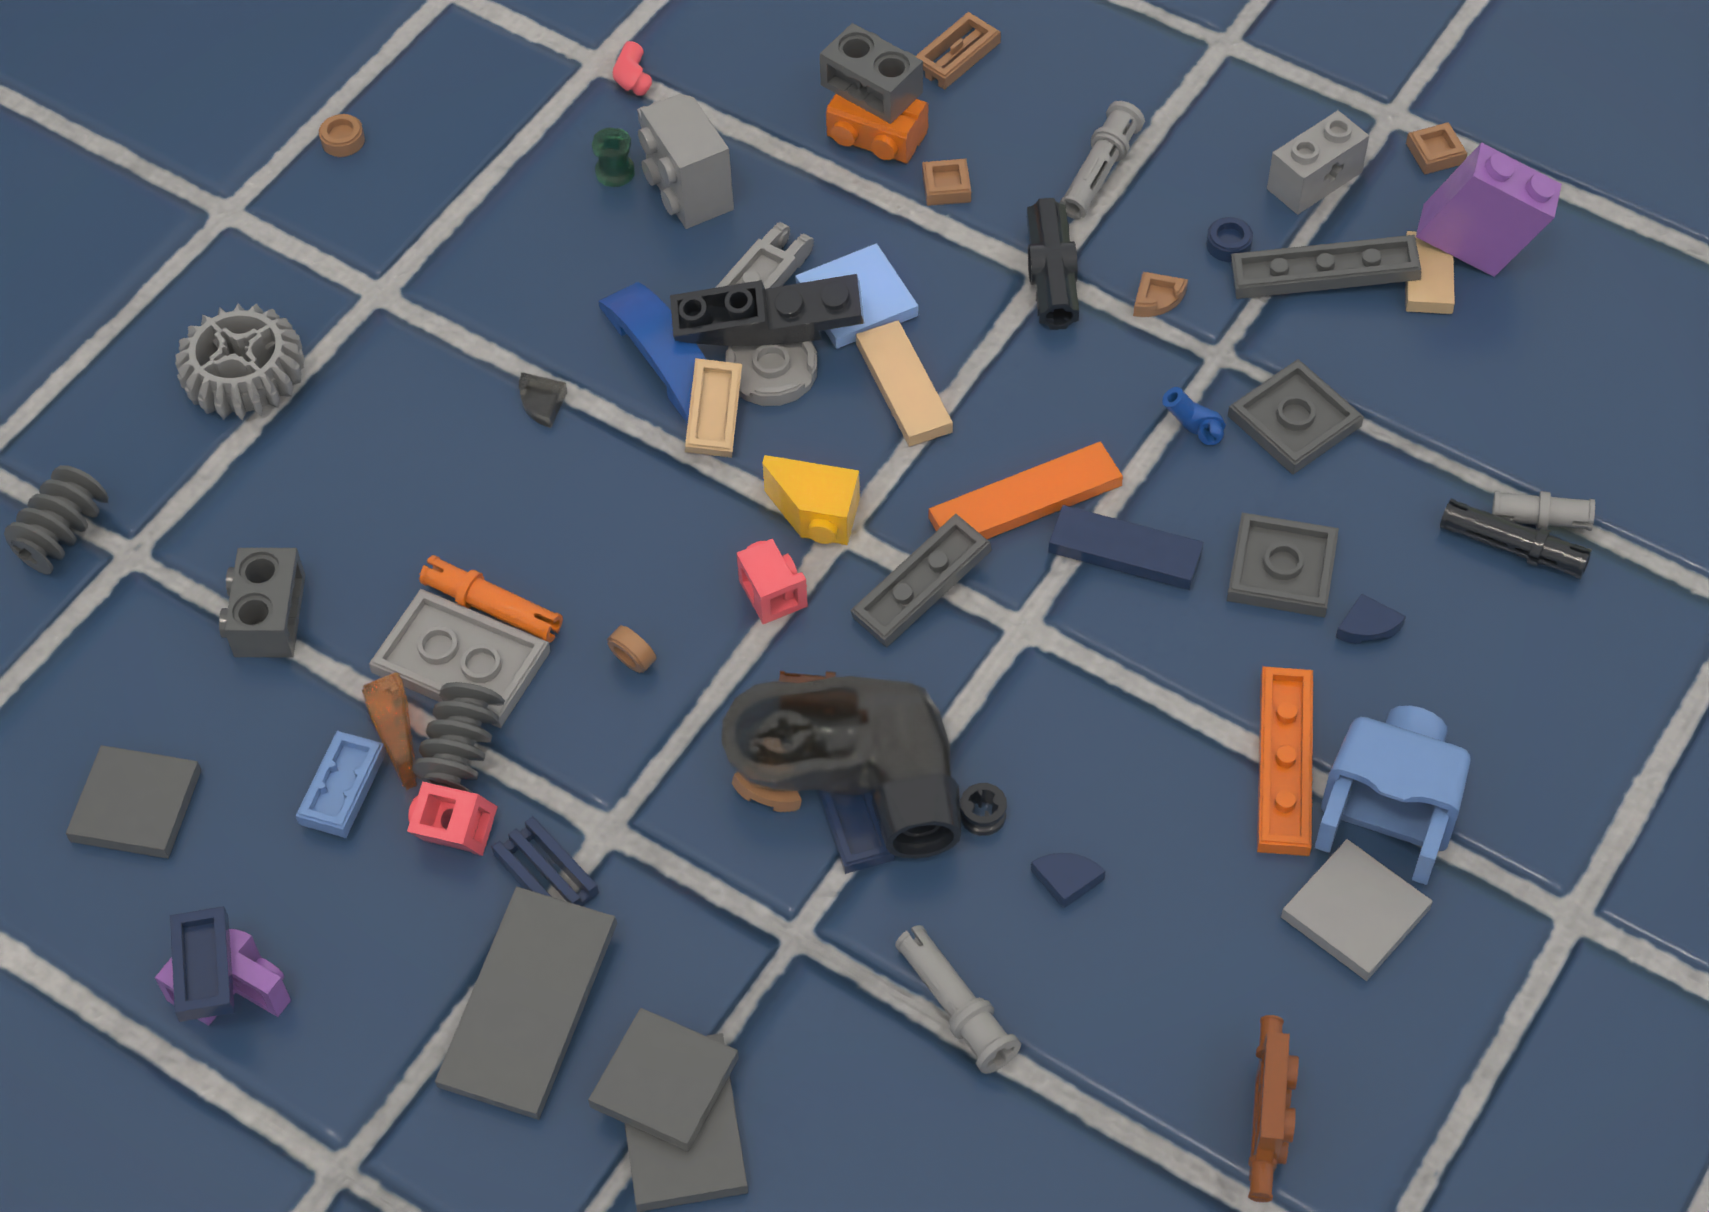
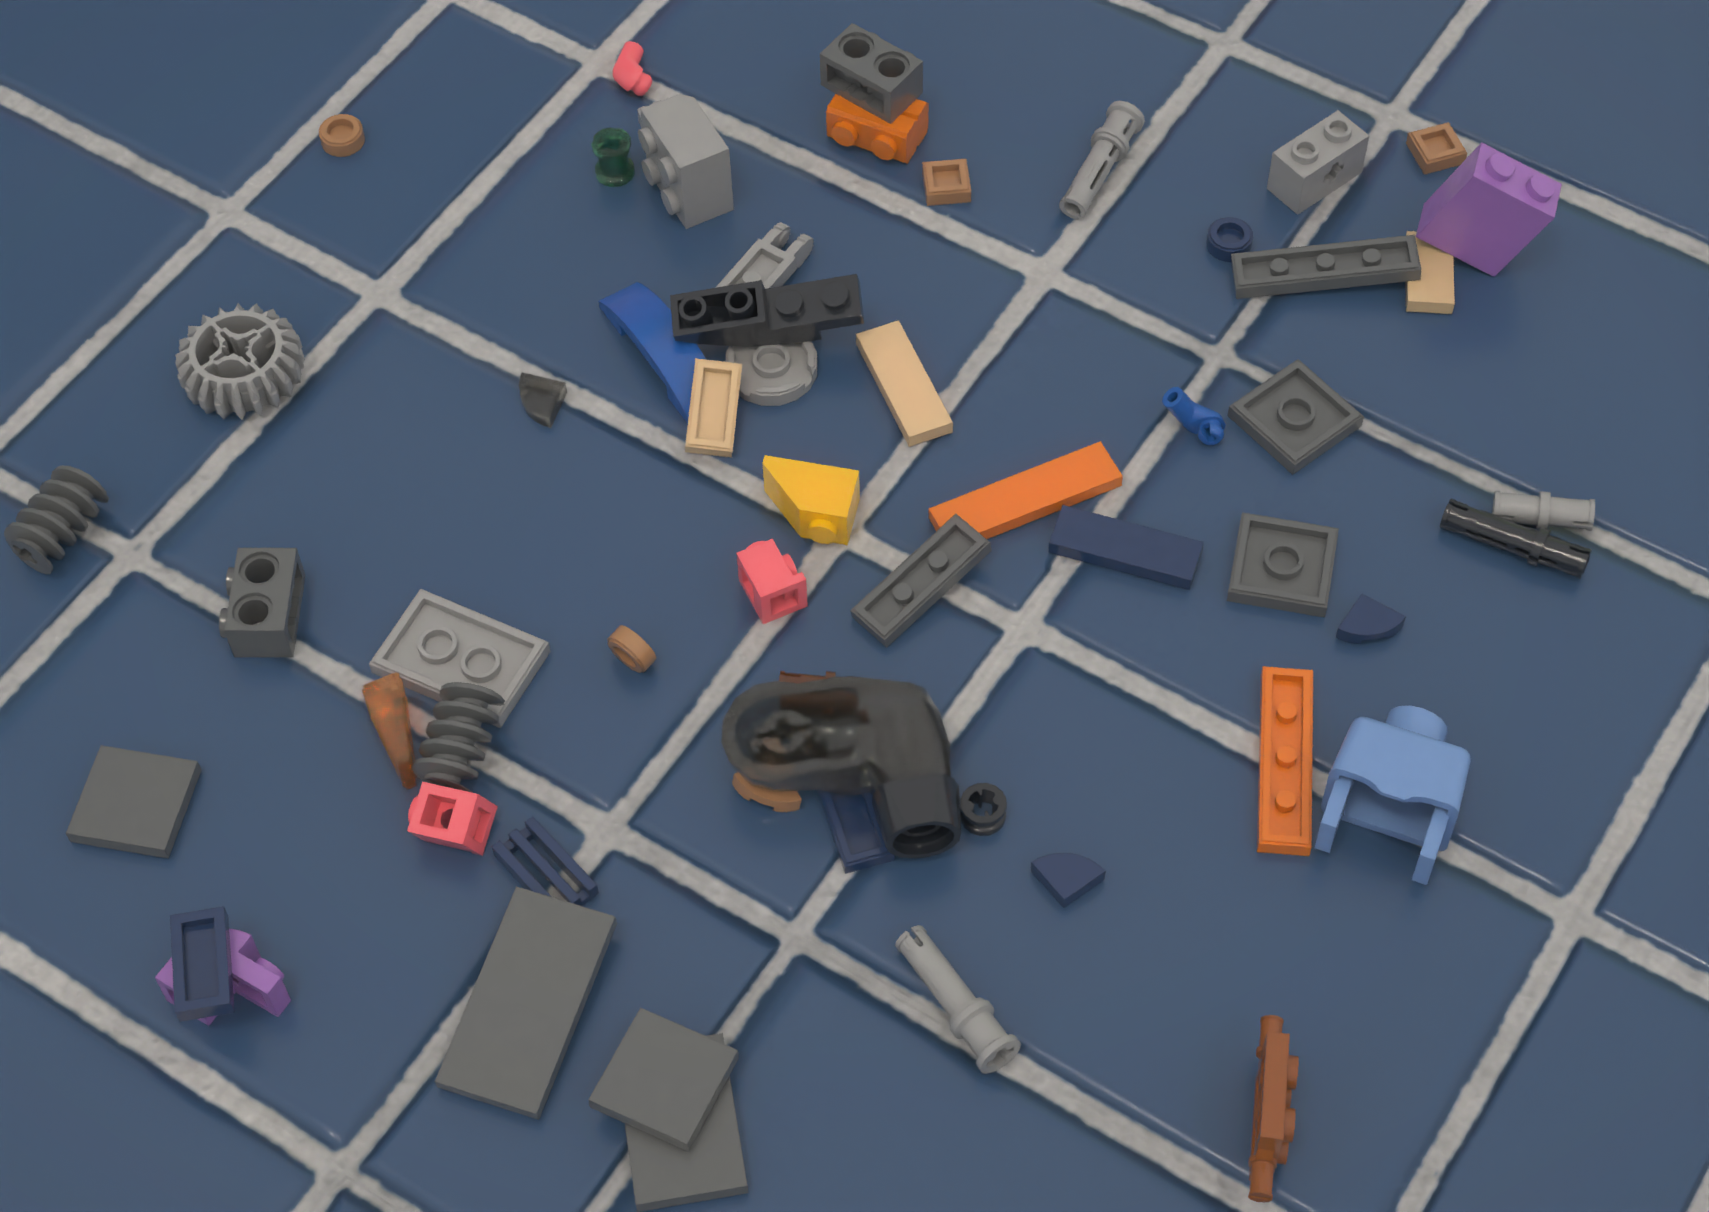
(341, 784): medium blue plate -> none
(474, 591): orange pin -> none
(882, 291): light blue tile -> none
(962, 53): medium nougat tile -> none
(1052, 264): black piece -> none
(1158, 294): medium nougat tile -> none
(1356, 909): light grey tile -> none

